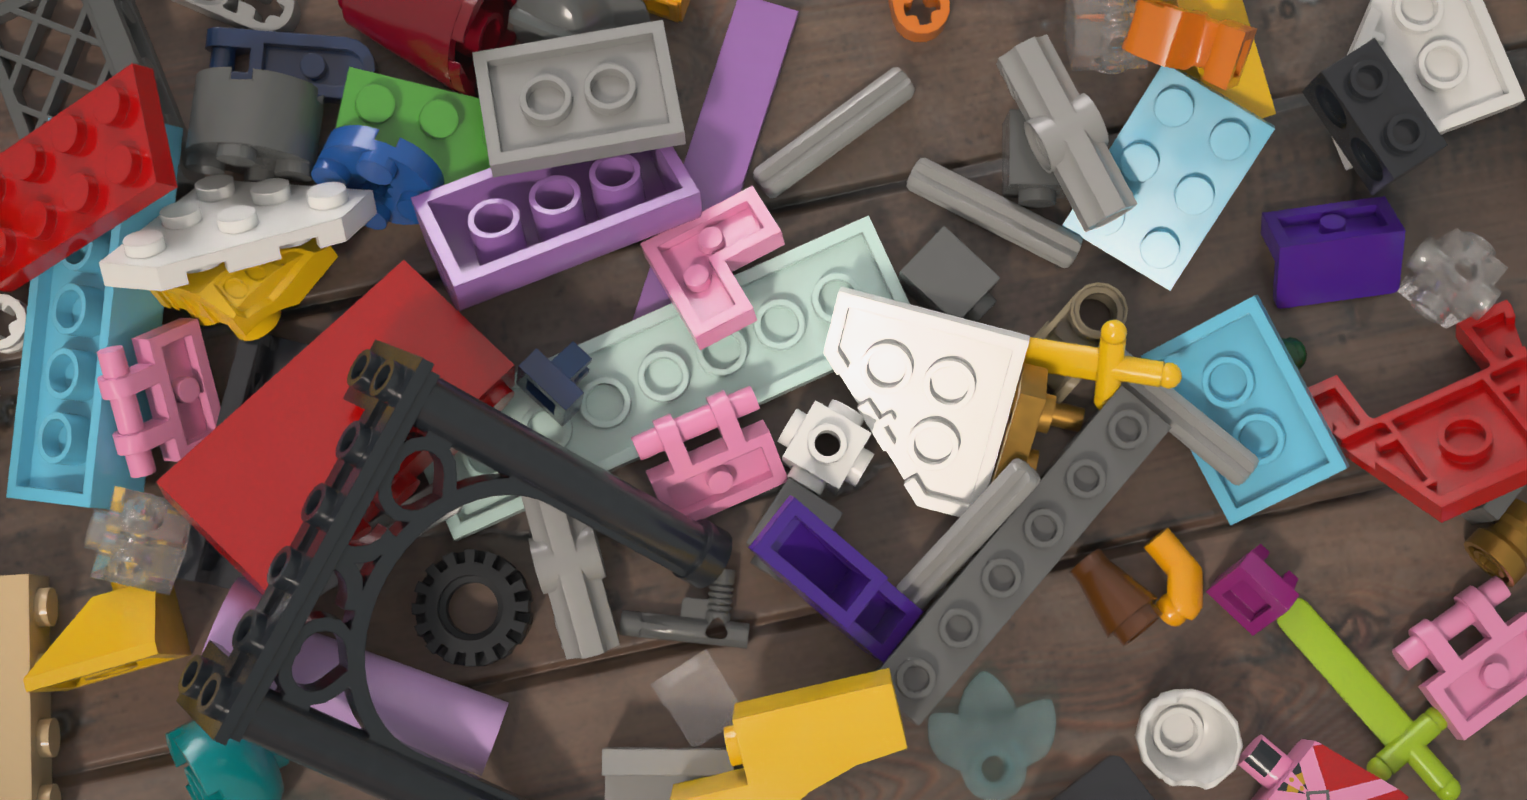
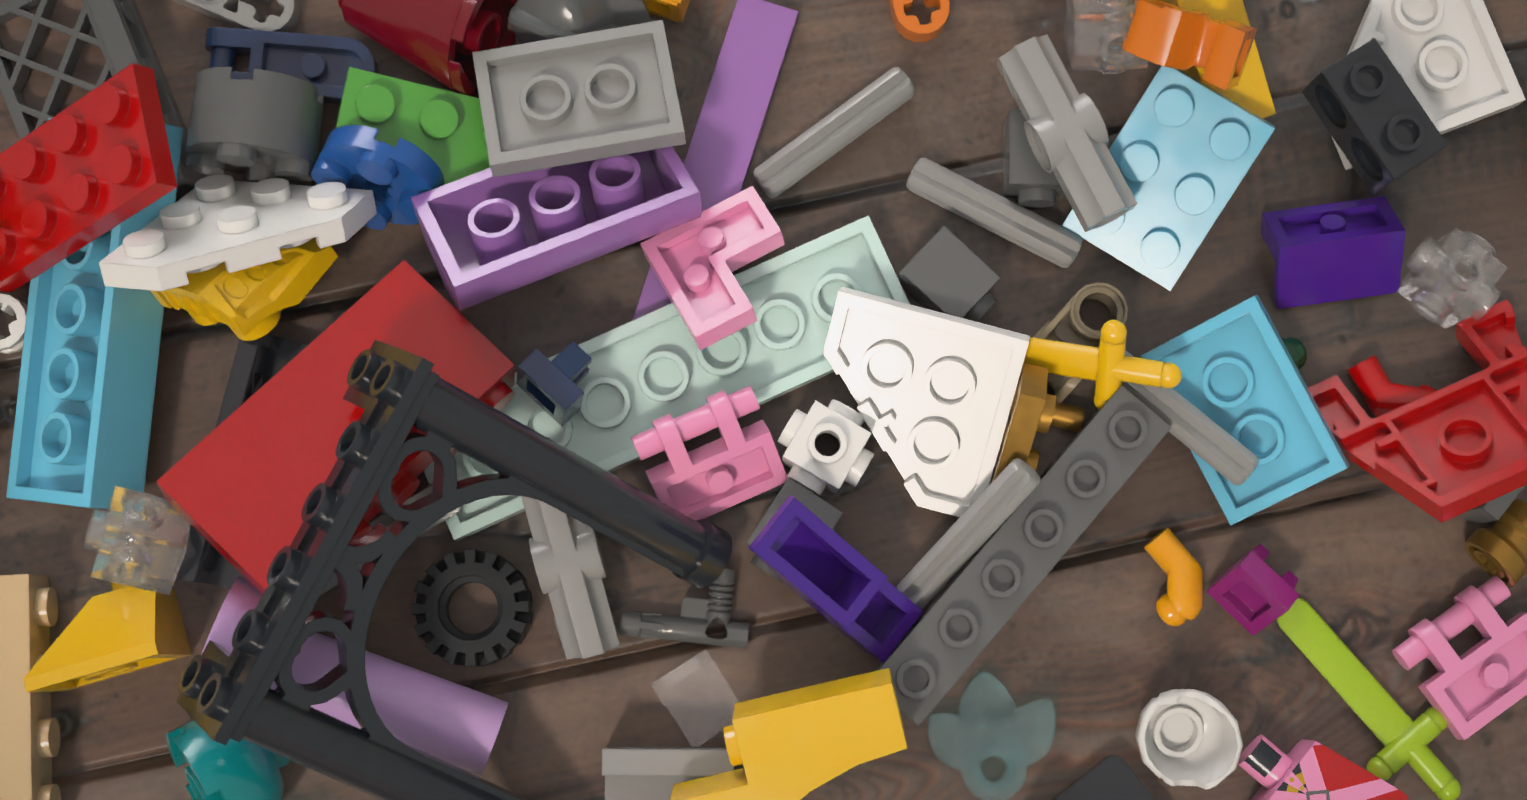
(178, 389): bright pink plate -> none
(1116, 598): reddish brown cone -> none
(1379, 391): none -> red arm

